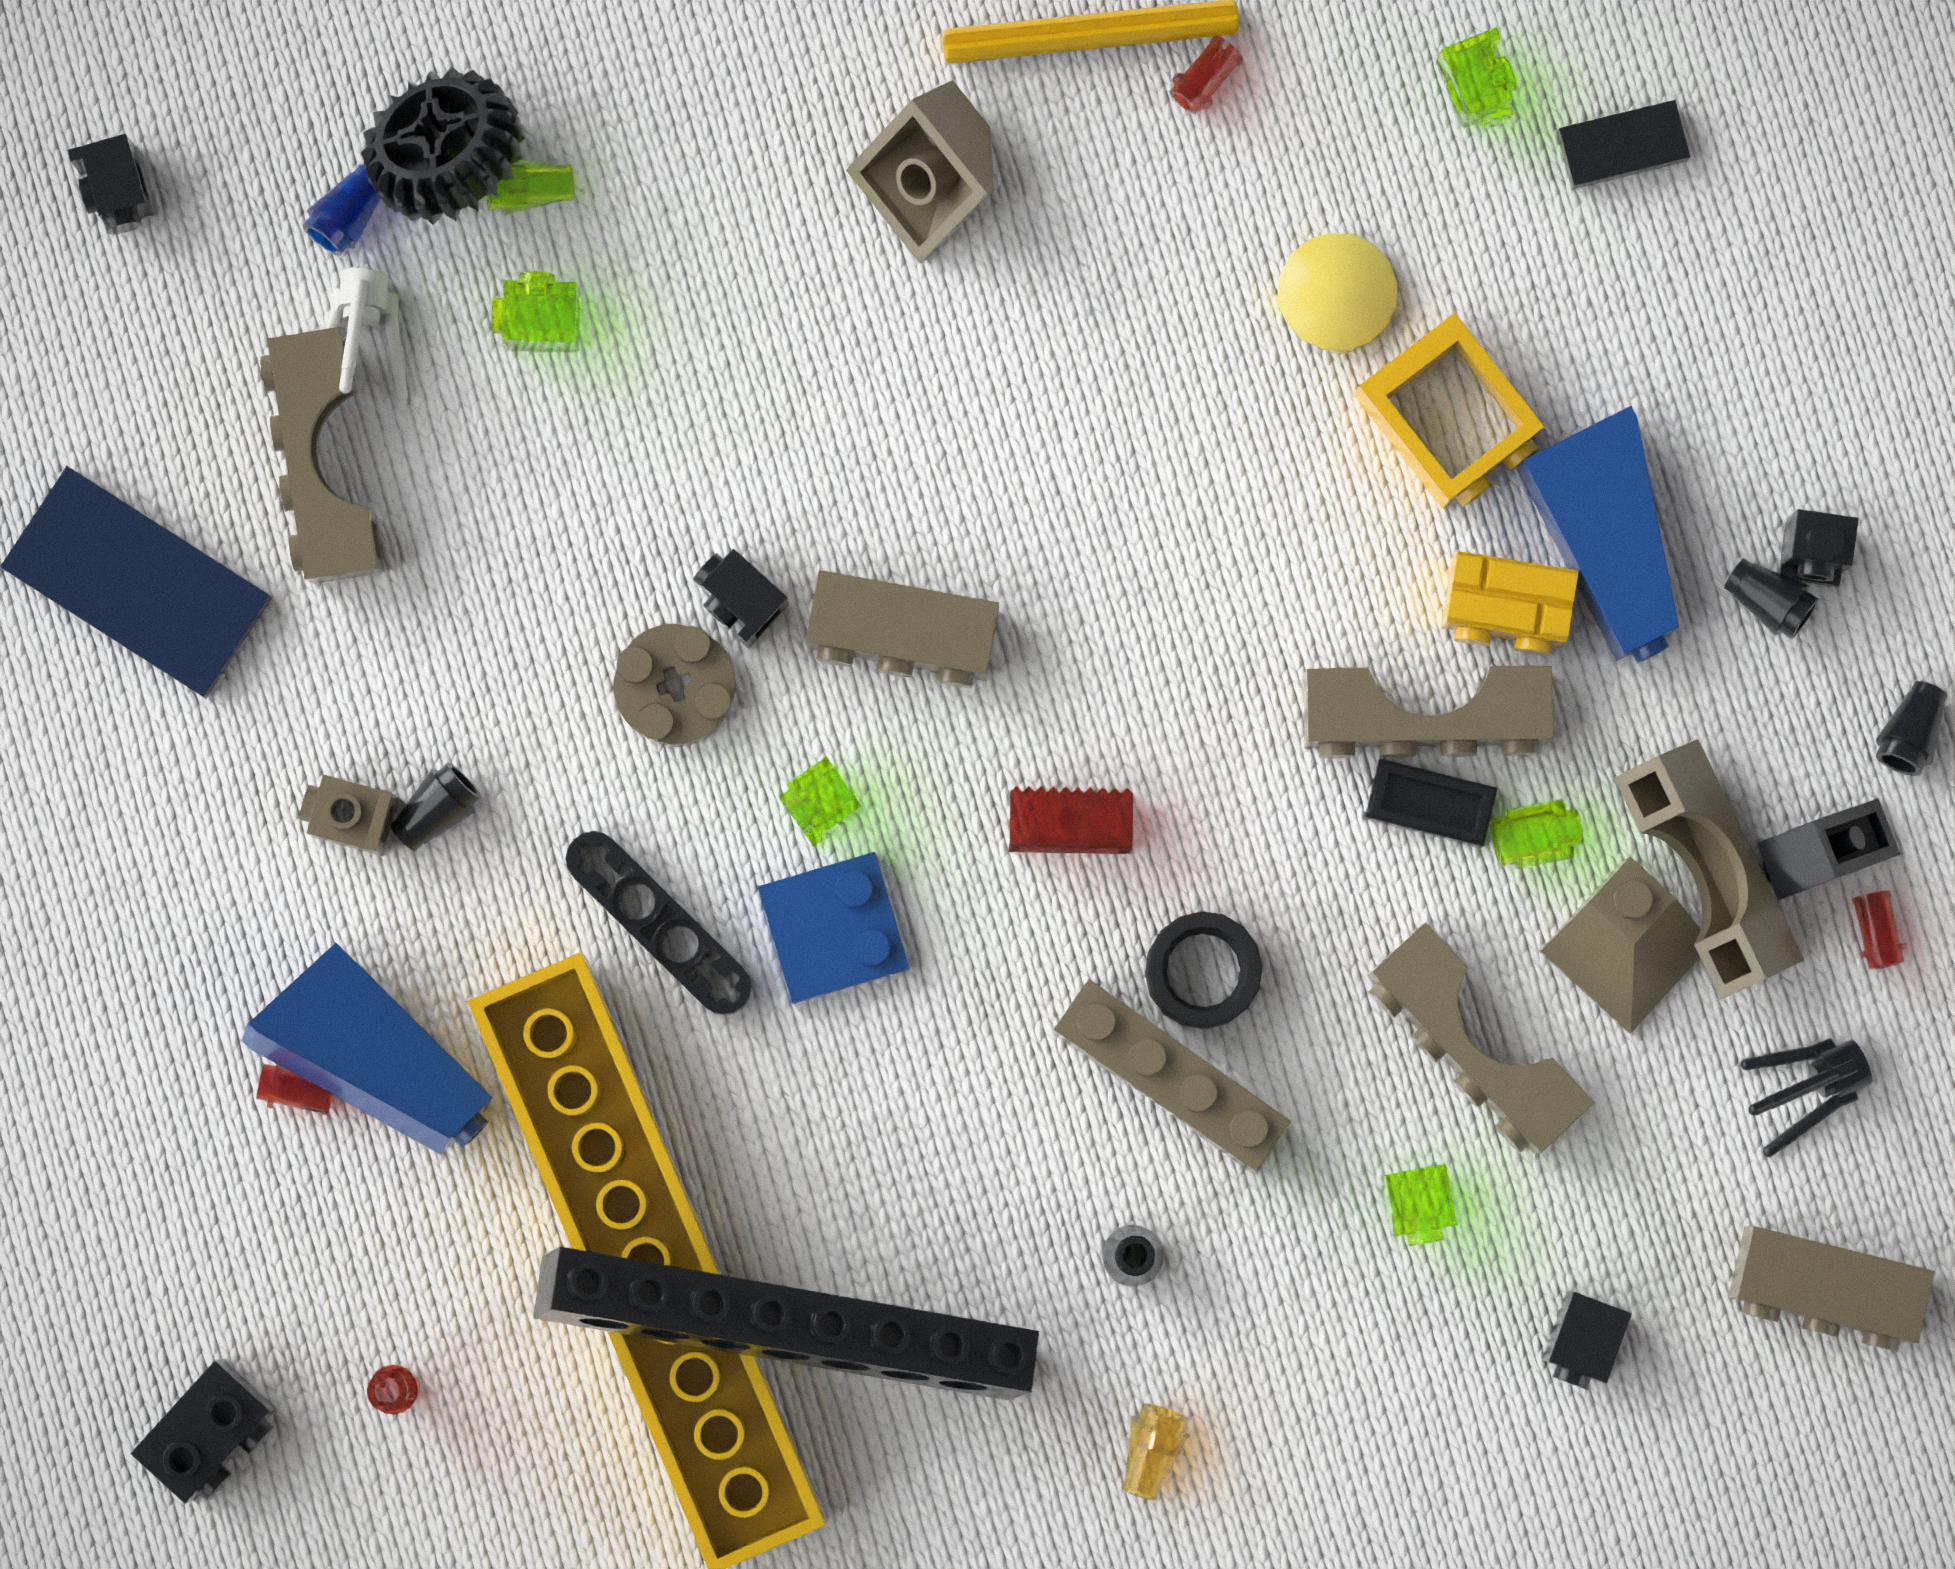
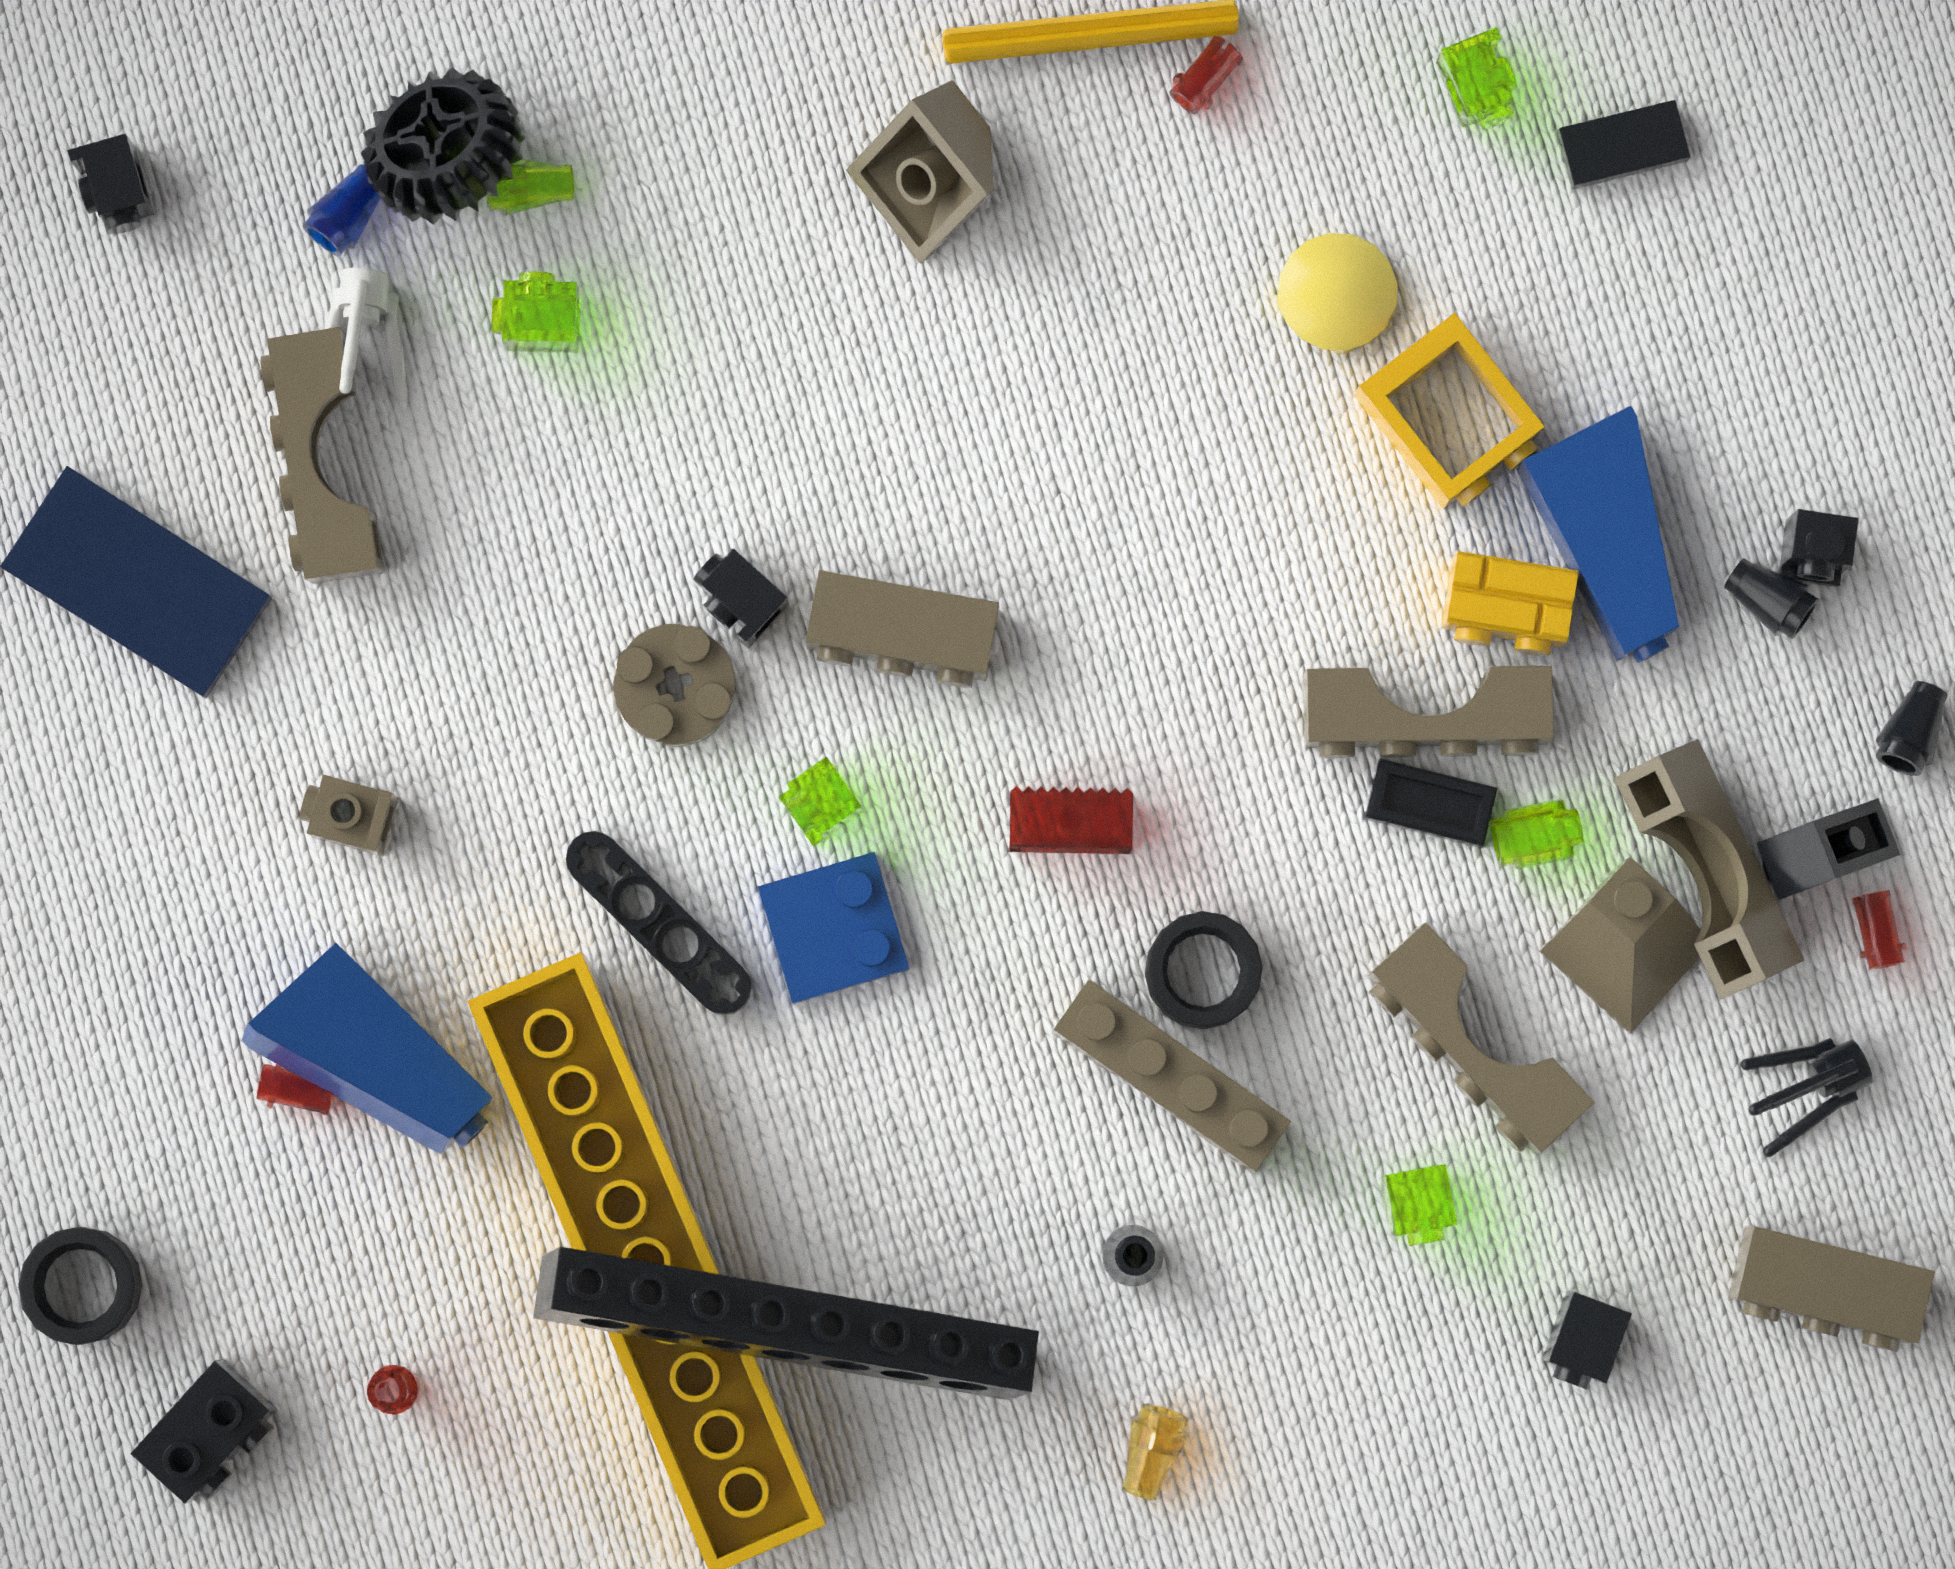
(34, 1275): none -> black tyre
(436, 806): black cone -> none

